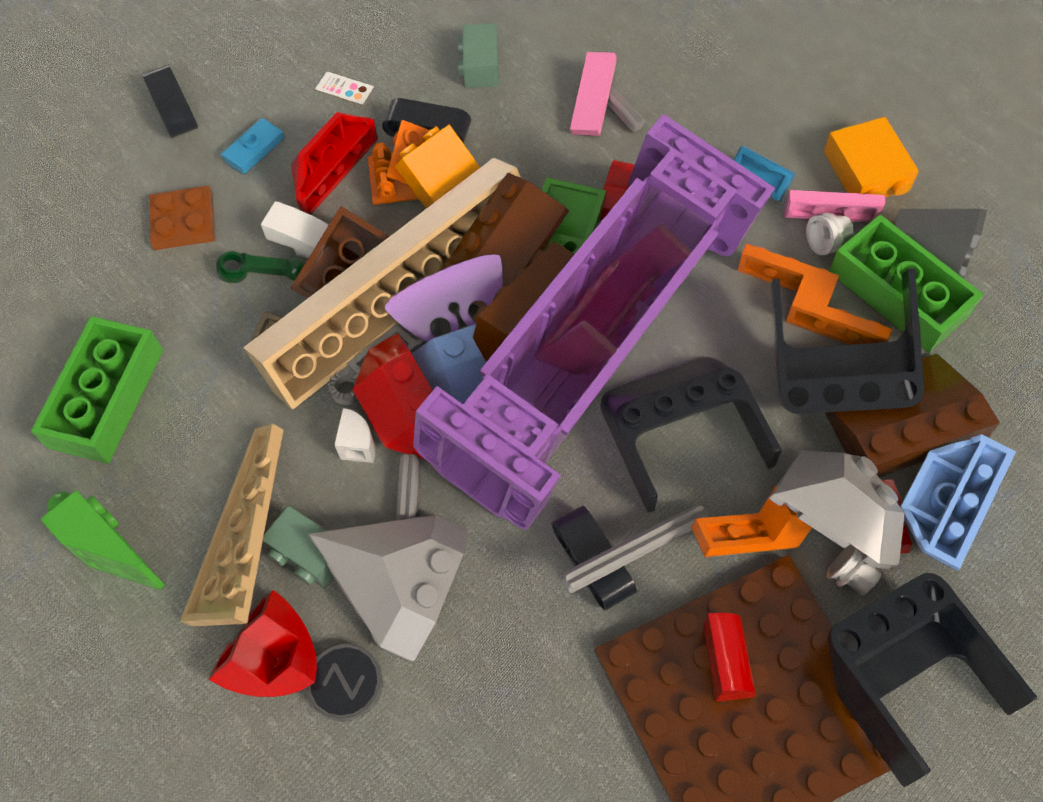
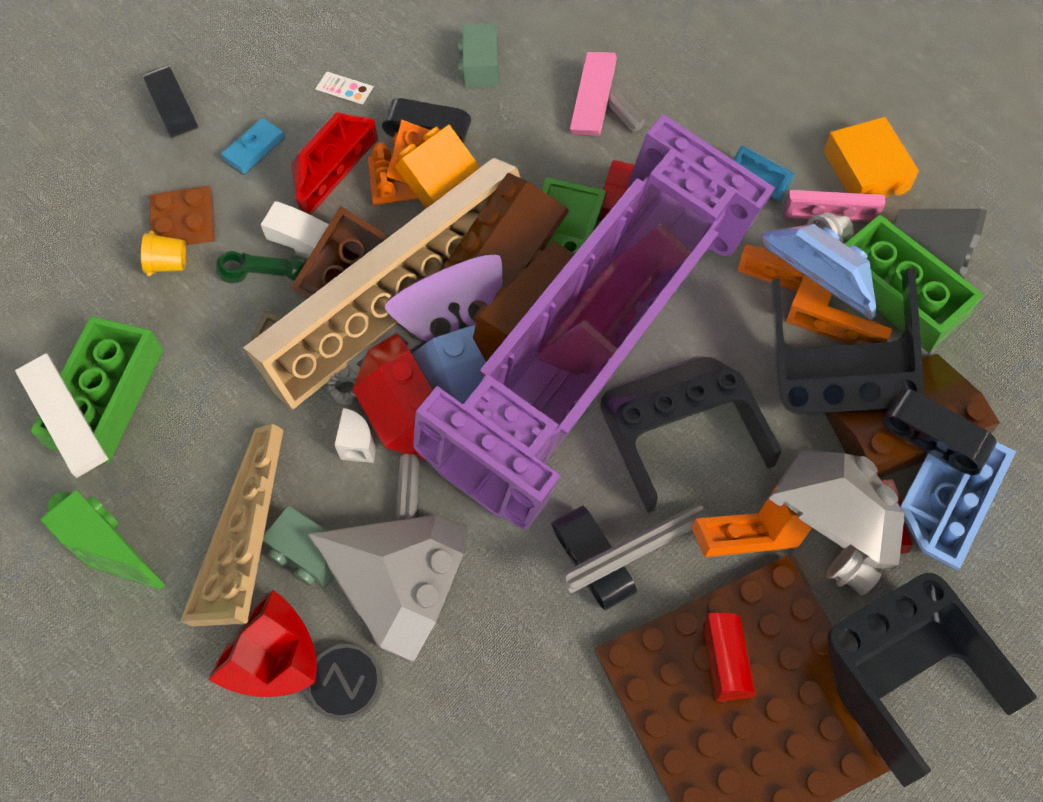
(61, 415): none -> white tile
(162, 254): none -> yellow piece
(827, 262): none -> light blue wedge
(939, 432): none -> black beam

